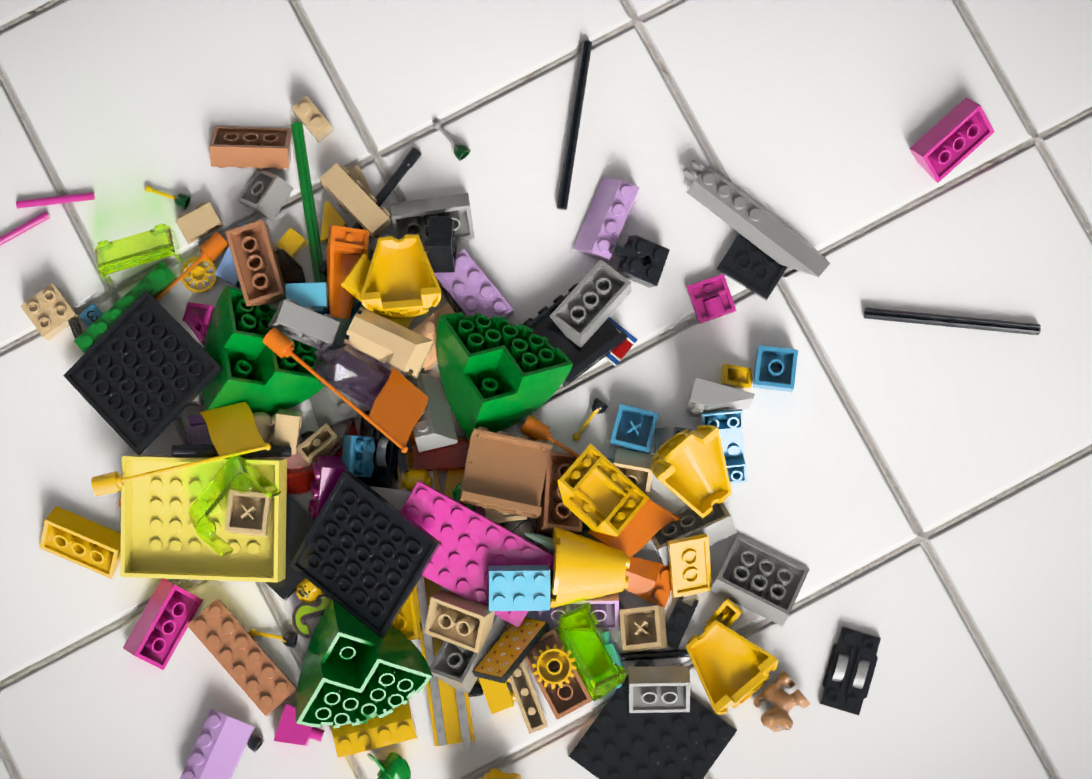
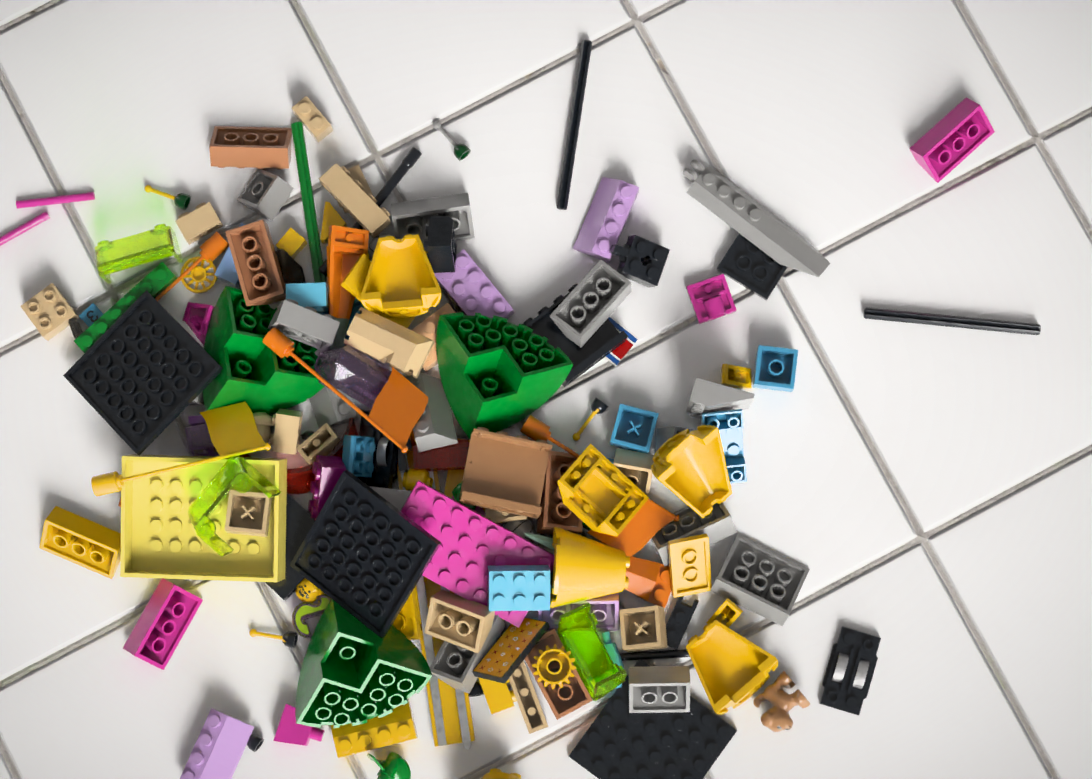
(210, 451): black axle -> none
(242, 657): nougat brick -> none

